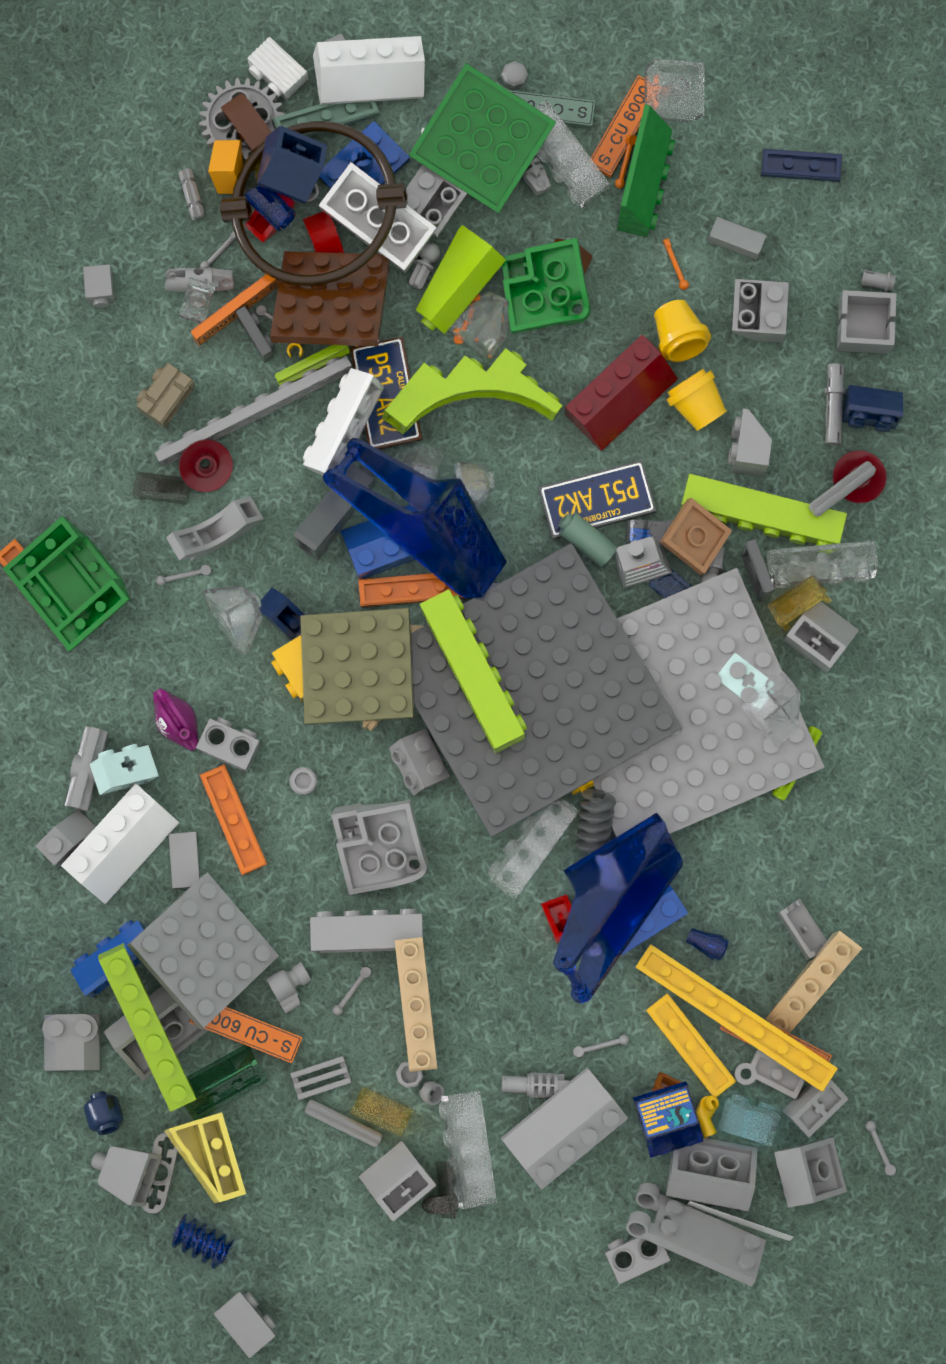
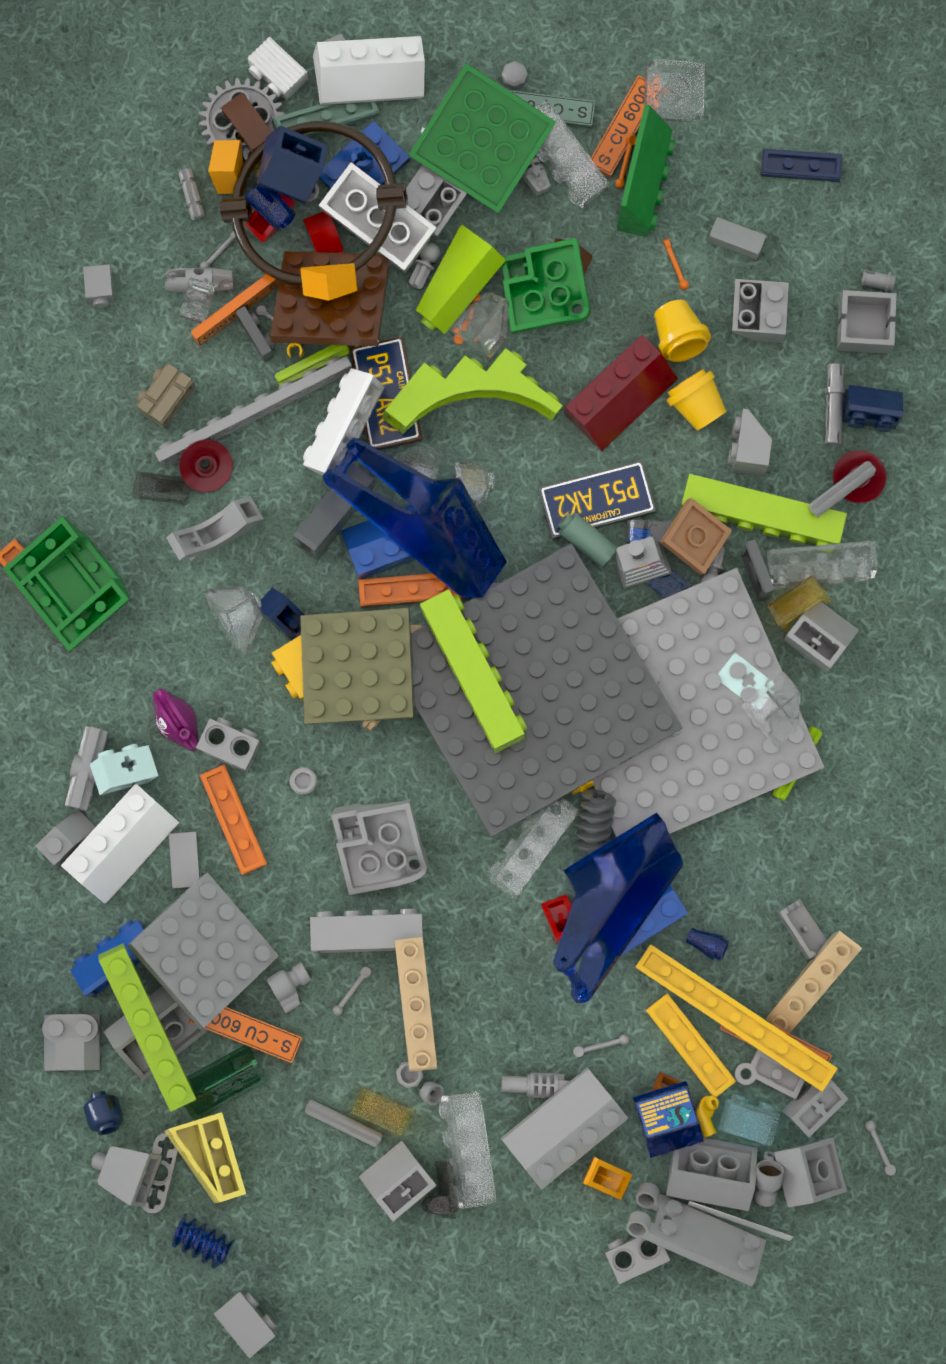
(205, 570): light grey hinge -> none
(329, 281): none -> light orange slope
(343, 1070): light grey tile -> none
(418, 761): light grey bracket -> none
(607, 1178): none -> light orange slope
(768, 1180): none -> light grey piece

